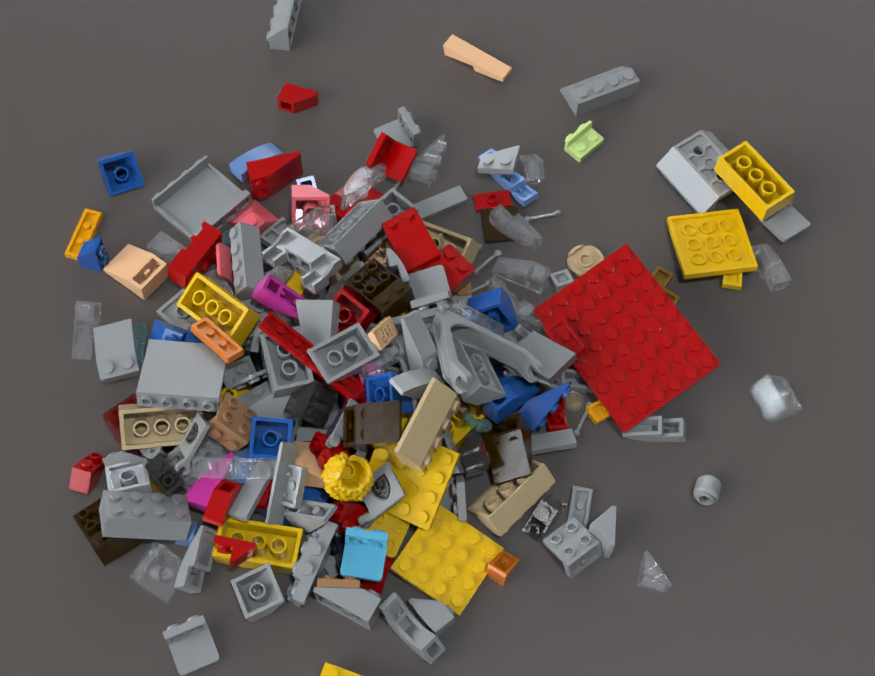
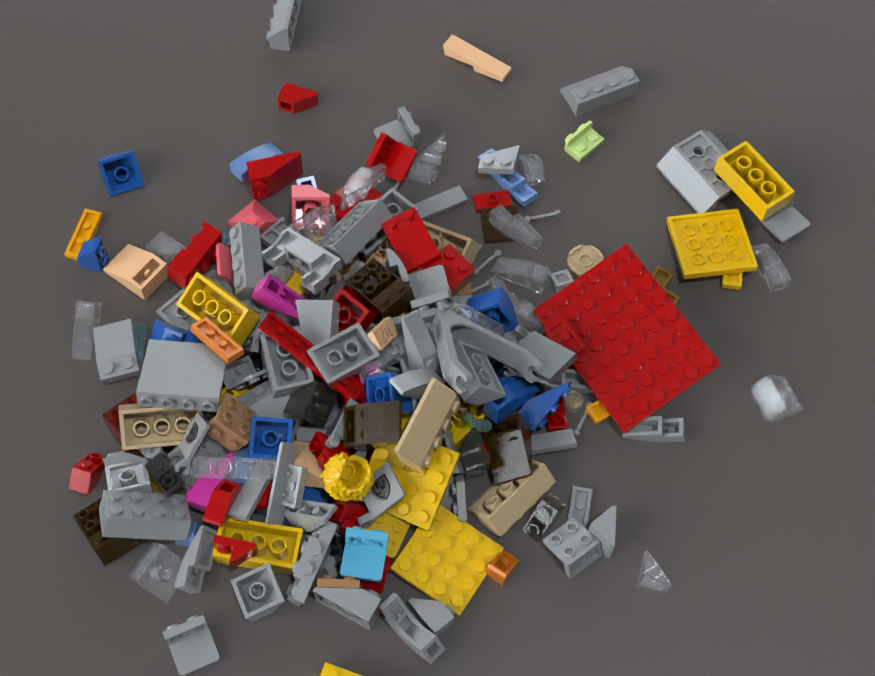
(199, 197): light grey panel -> none
(707, 489): light grey head -> none

